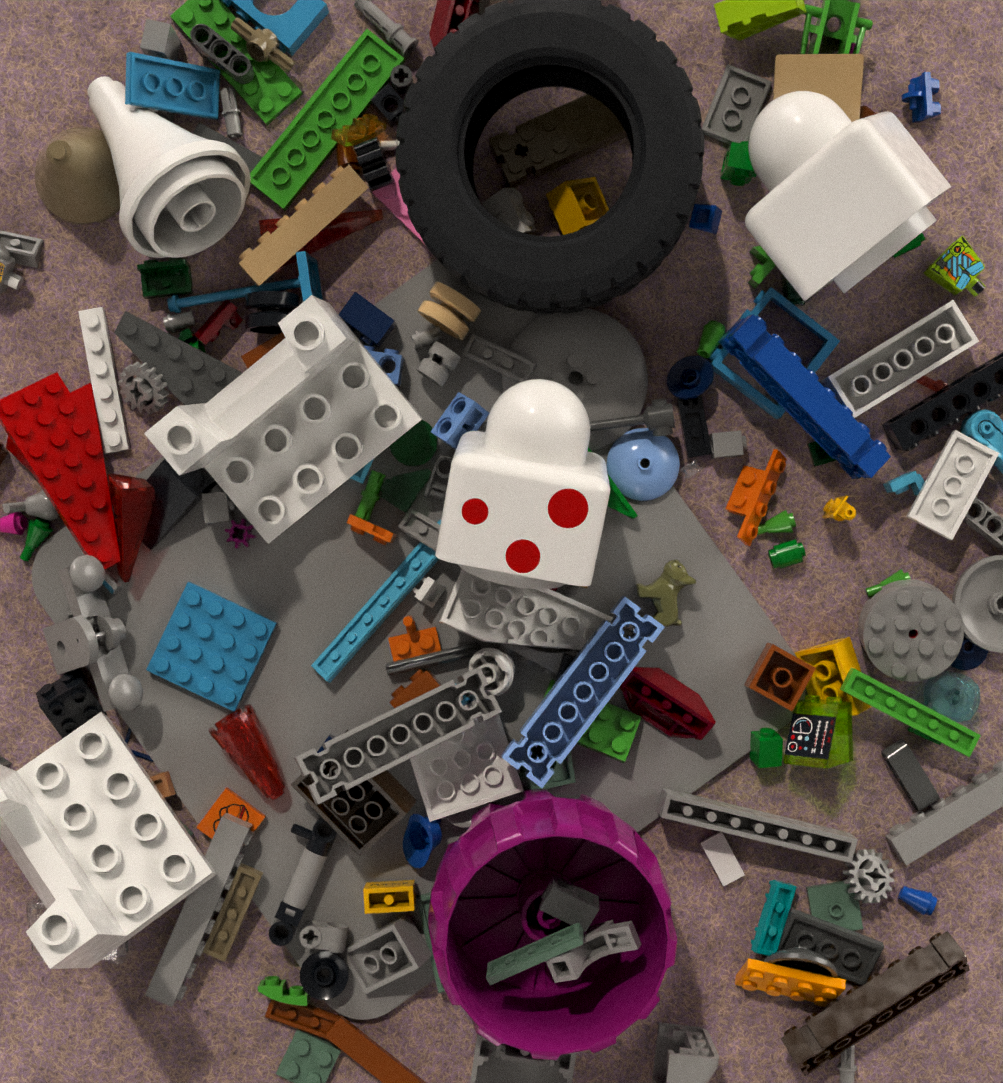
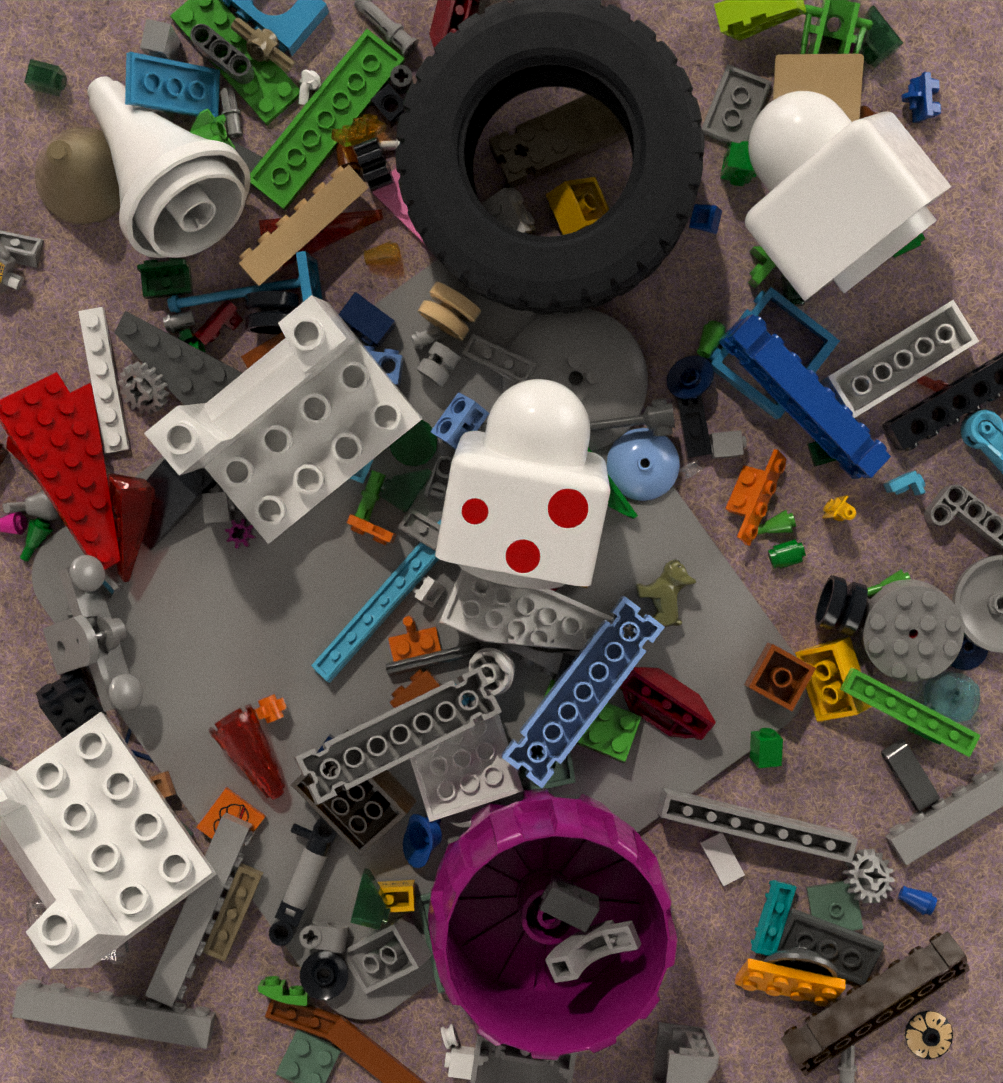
(45, 78): none -> clear green brick
(114, 1014): none -> light grey brick
(211, 127): none -> bright green brick
(211, 646): dark azure plate -> none
(270, 708): none -> orange gear
(309, 81): none -> white plate
(370, 903): none -> clear green slope
(383, 254): none -> clear yellow cone
(449, 1036): none -> white bush
(460, 1062): none -> white brick
(534, 953): sand green tile -> none
(820, 733): slope -> none
(841, 605): none -> black wheel
(880, 40): none -> clear green slope
(923, 1025): none -> tan dish
(952, 485): white plate -> none
(957, 269): torso -> none

